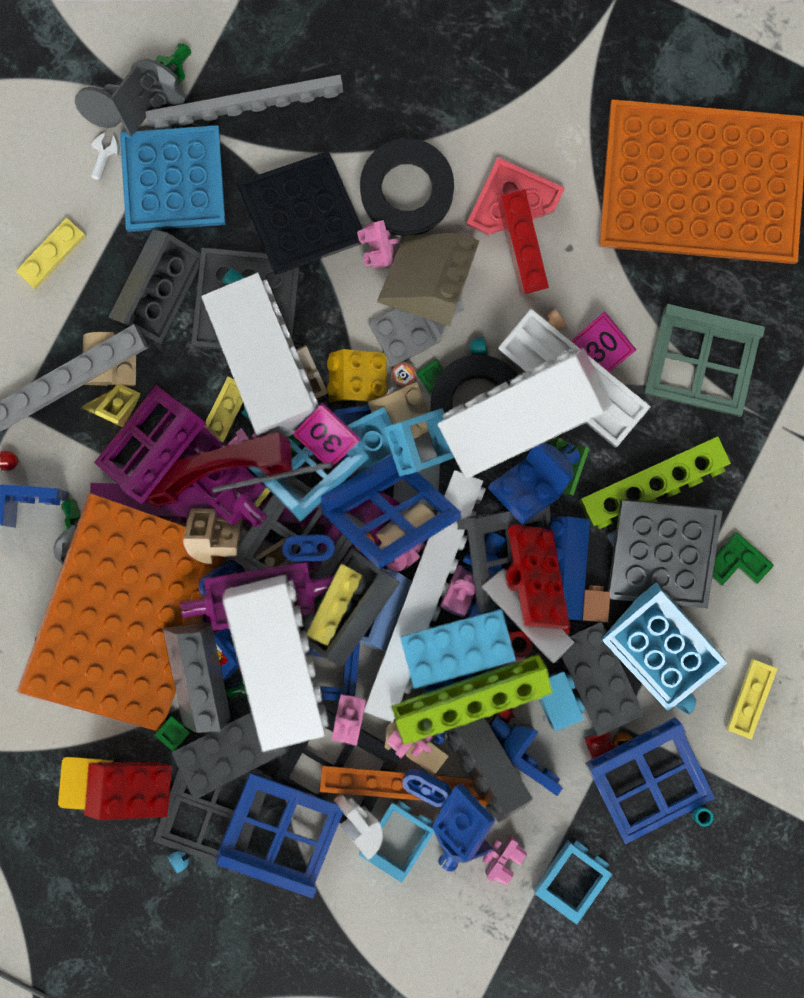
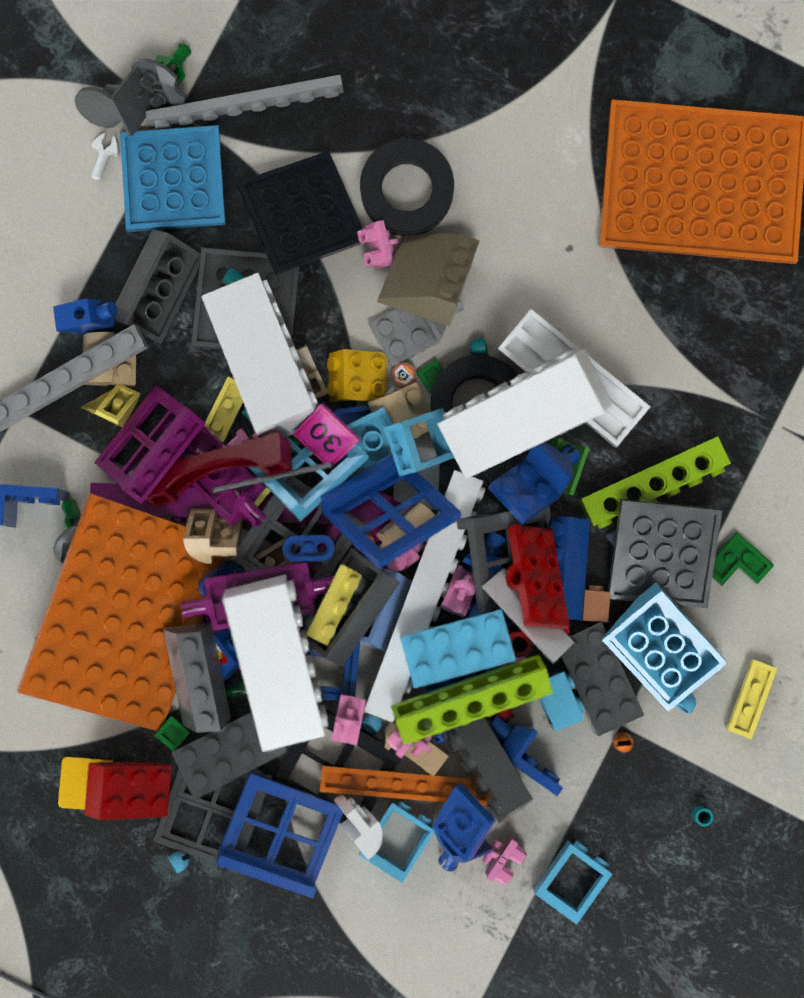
(8, 460): red hinge -> none
(51, 253): light yellow plate -> none
(97, 316): none -> blue torso
(371, 724): none -> medium azure hinge
(426, 787): blue plate -> none
(509, 178): coral plate -> none
(522, 242): red brick -> none
(555, 320): light nougat hinge -> none
(599, 744): red tile -> none
(604, 342): dark pink piece -> none
(635, 749): blue window -> none
(710, 326): sand green window -> none

